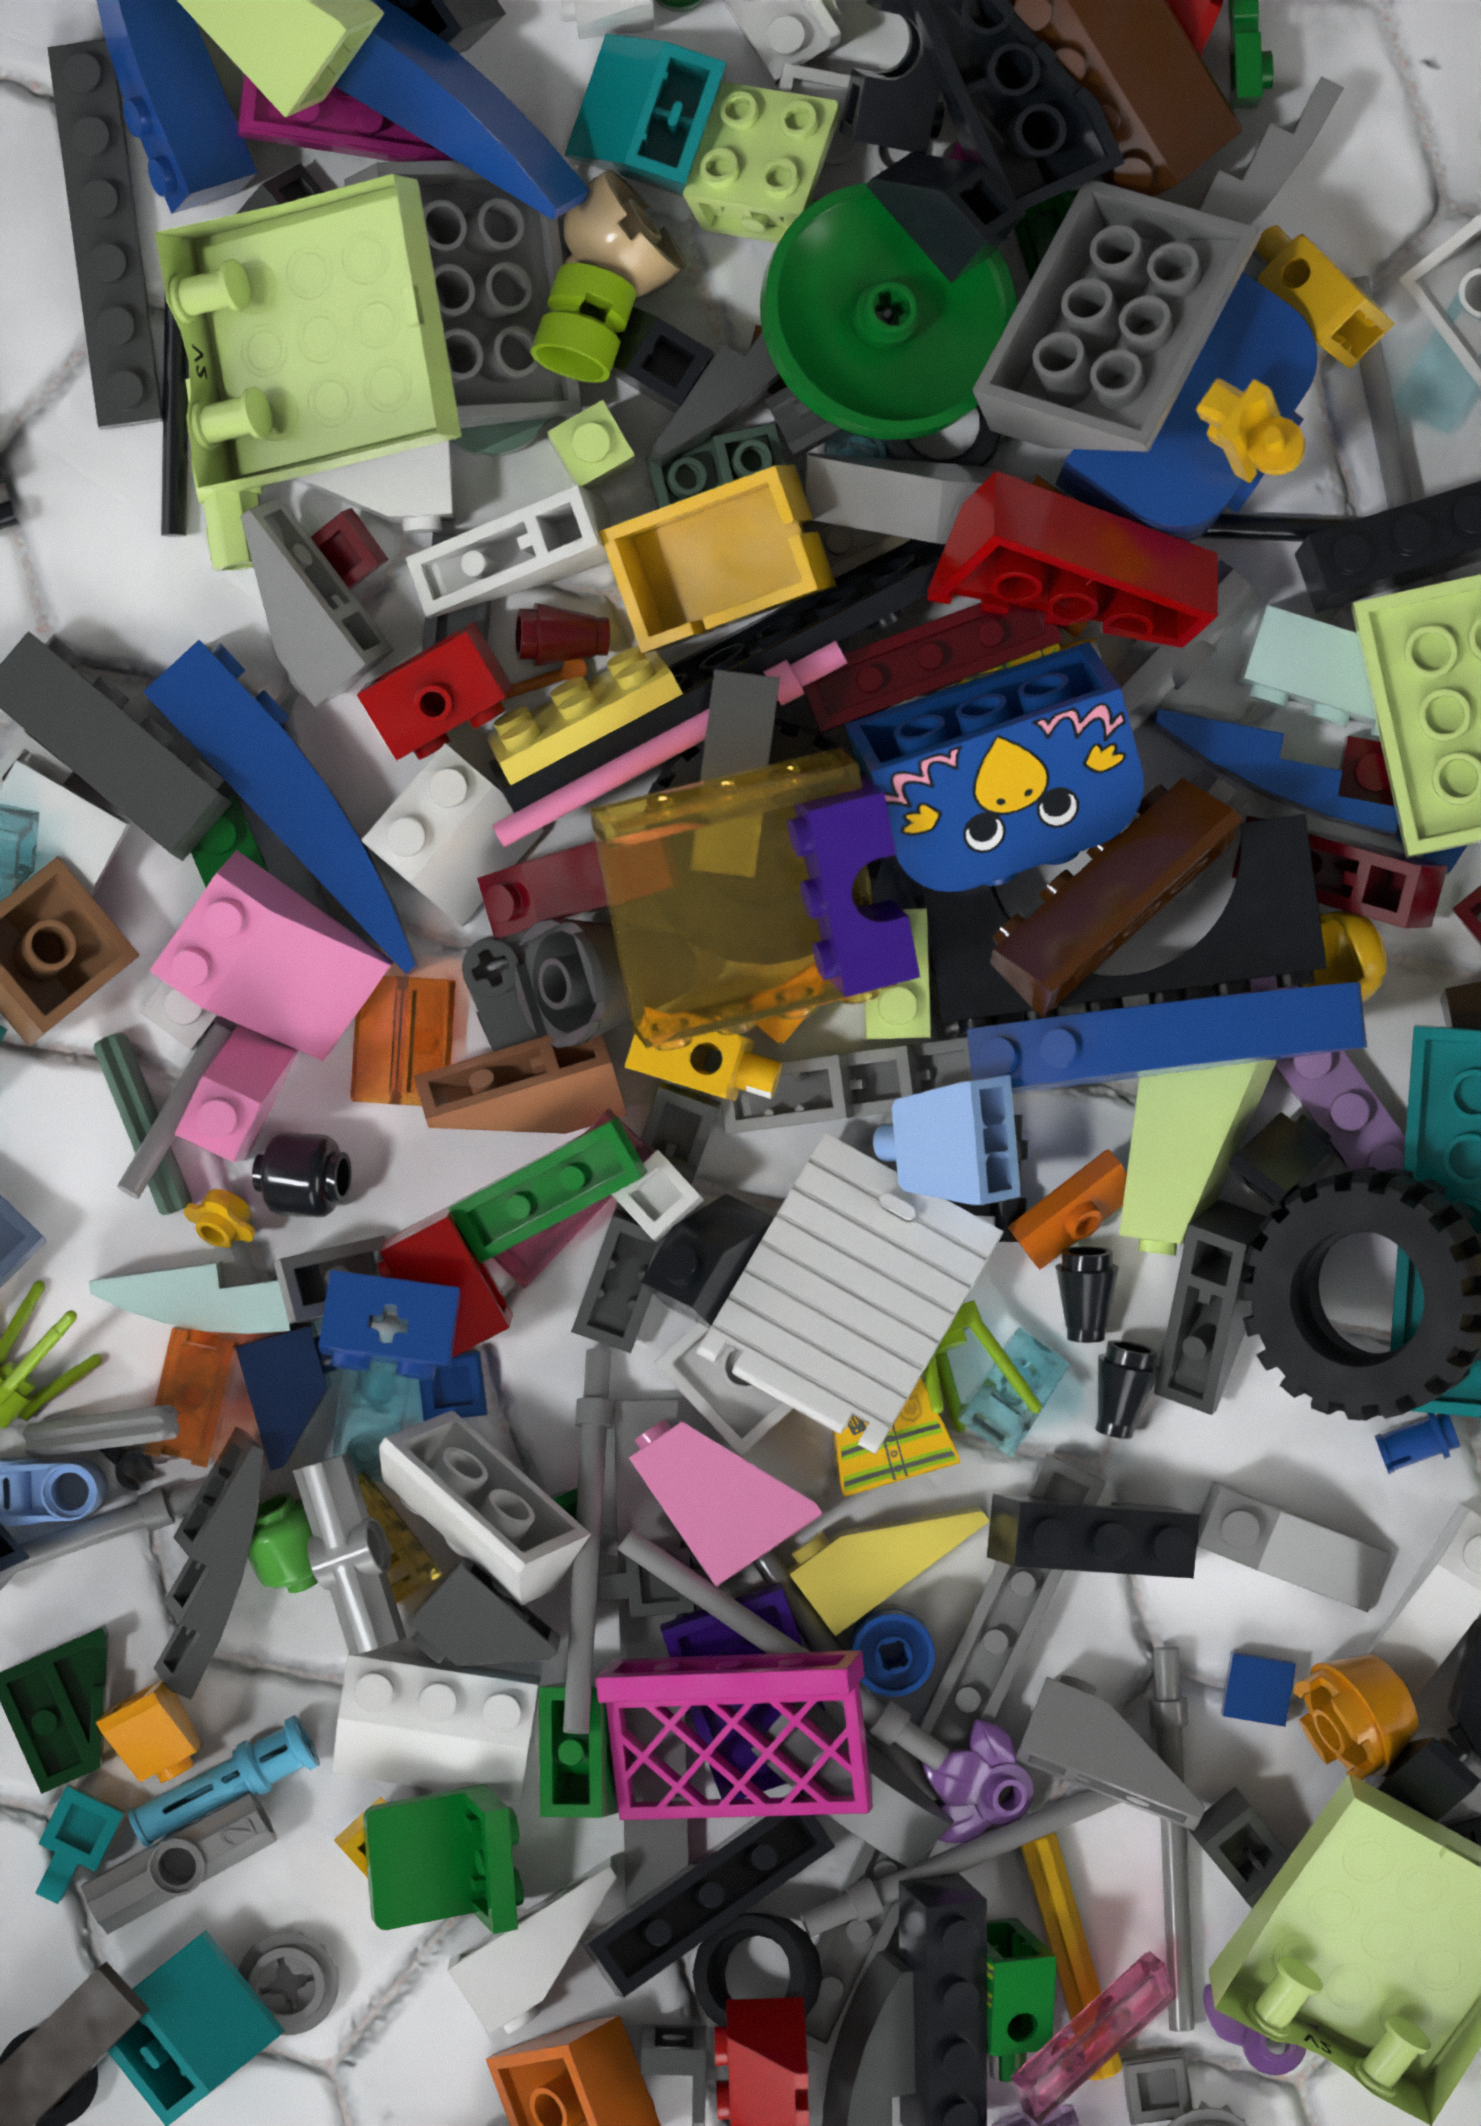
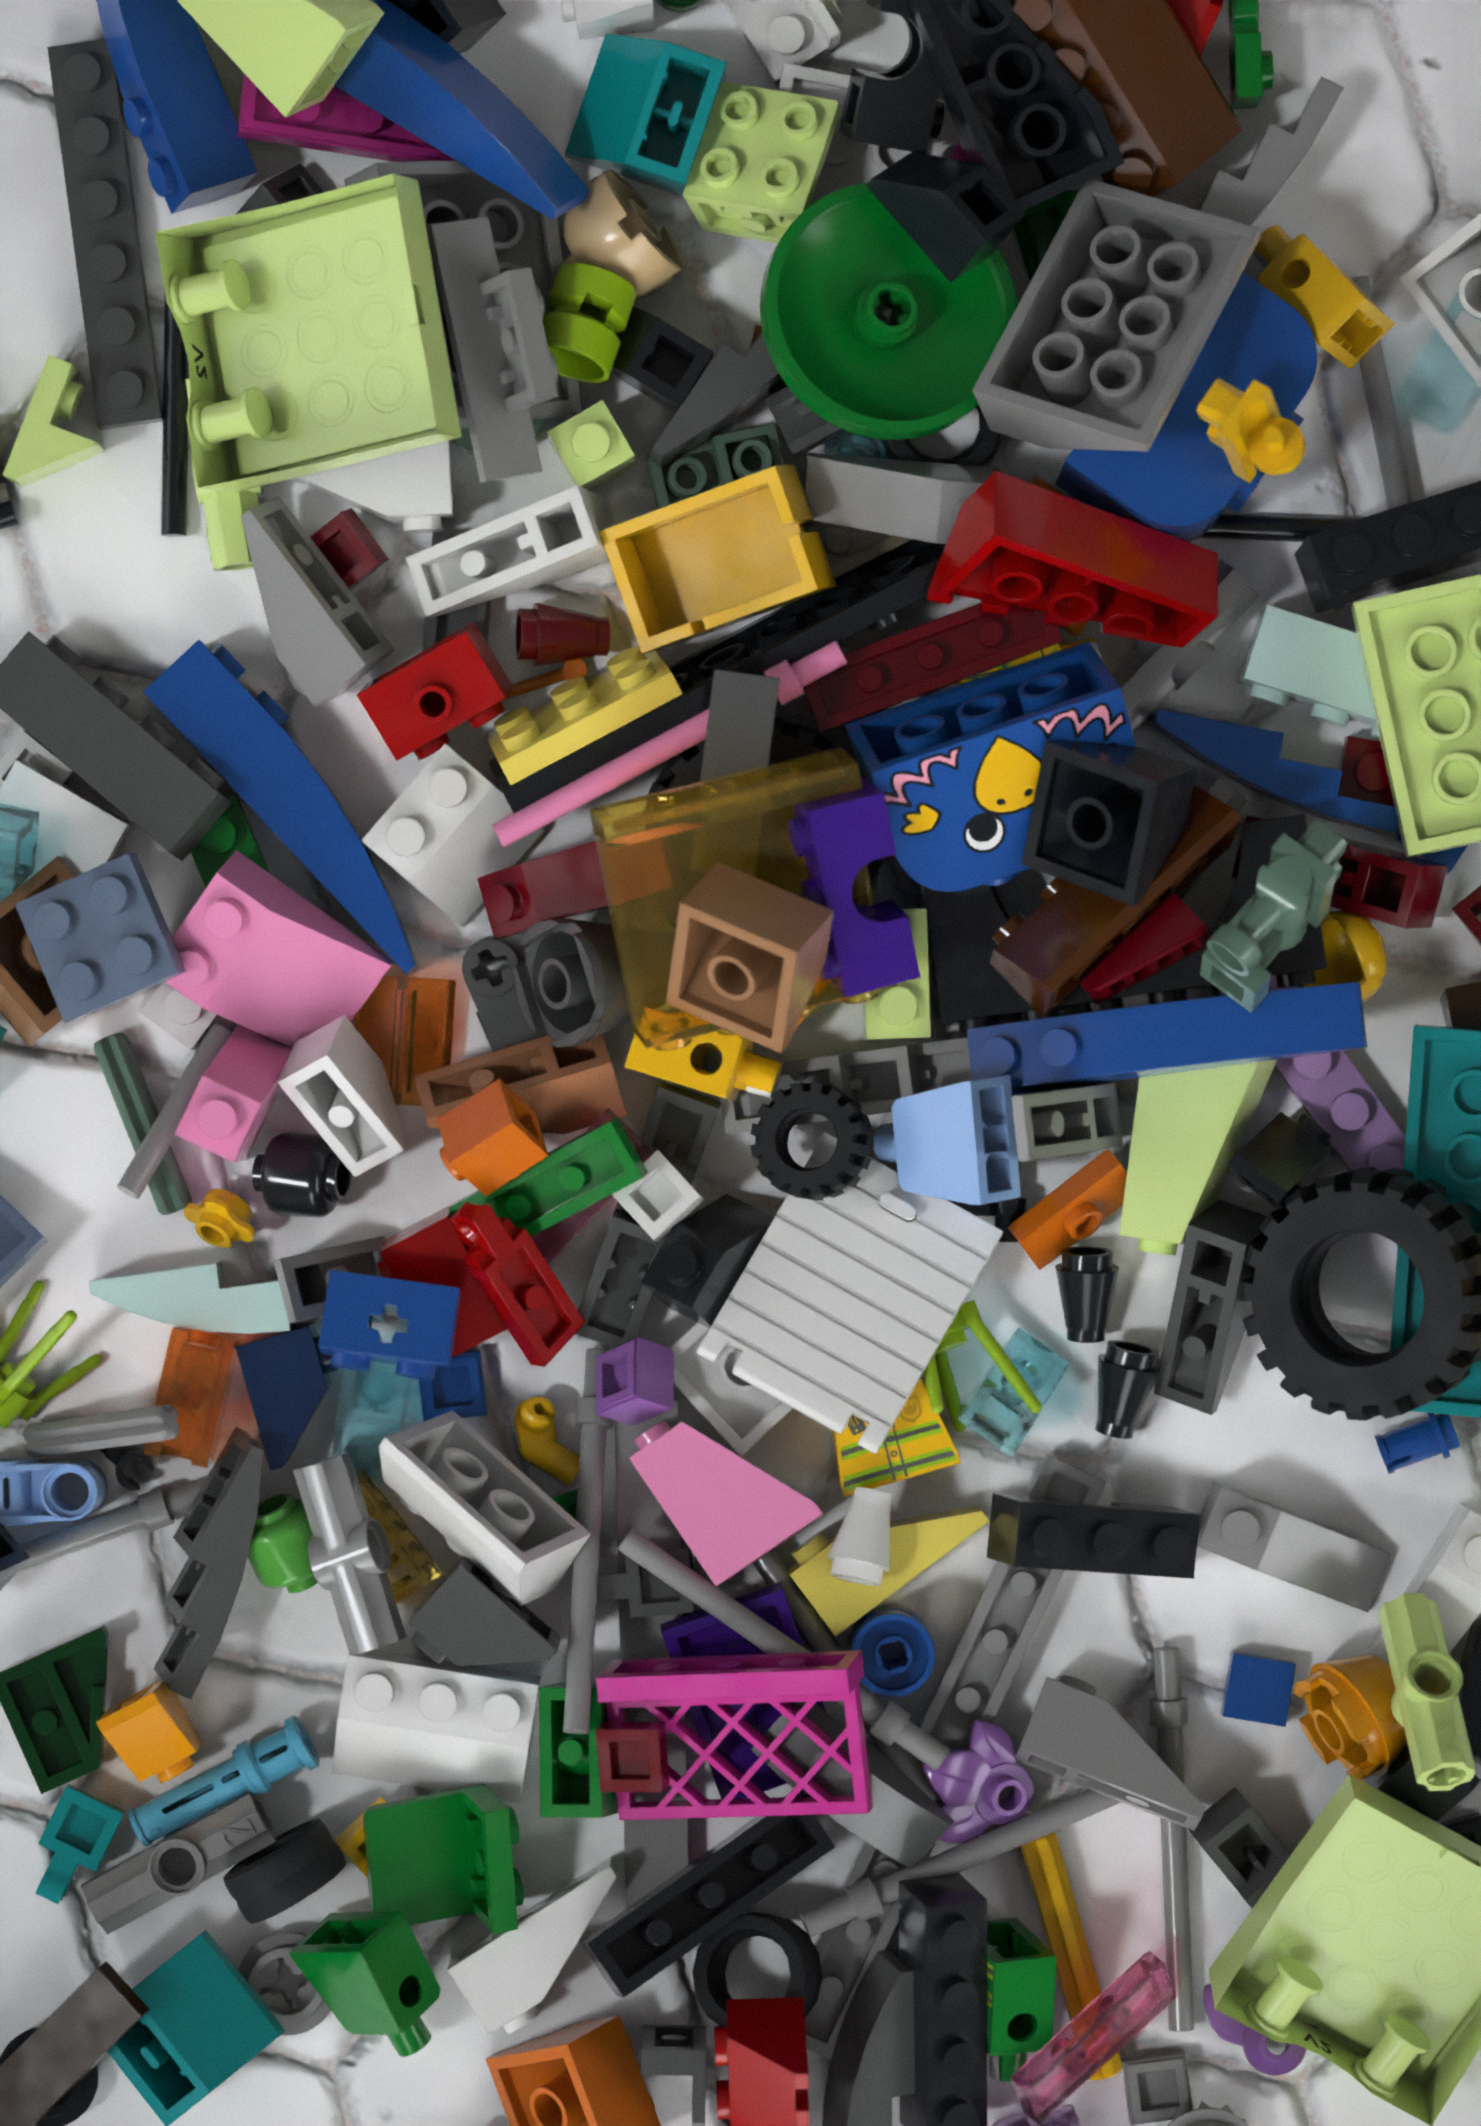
(41, 444): none -> yellowish green slope
(100, 937): none -> sand blue plate
(285, 1871): none -> black tyre
(345, 1095): none -> white slope
(371, 1975): none -> green torso
(491, 1138): none -> orange brick
(495, 346): none -> light grey bracket
(517, 1282): none -> red hinge
(538, 1439): none -> yellow arm
(632, 1756): none -> dark red plate
(635, 1381): none -> medium lavender slope
(747, 955): none -> medium nougat slope
(773, 1133): none -> black tyre
(863, 1540): none -> white cone
(1066, 1121): none -> light grey slope
(1106, 816): none -> black slope
(1153, 944): none -> dark red slope
(1286, 898): none -> sand green hips
(1430, 1721): none -> yellowish green piece

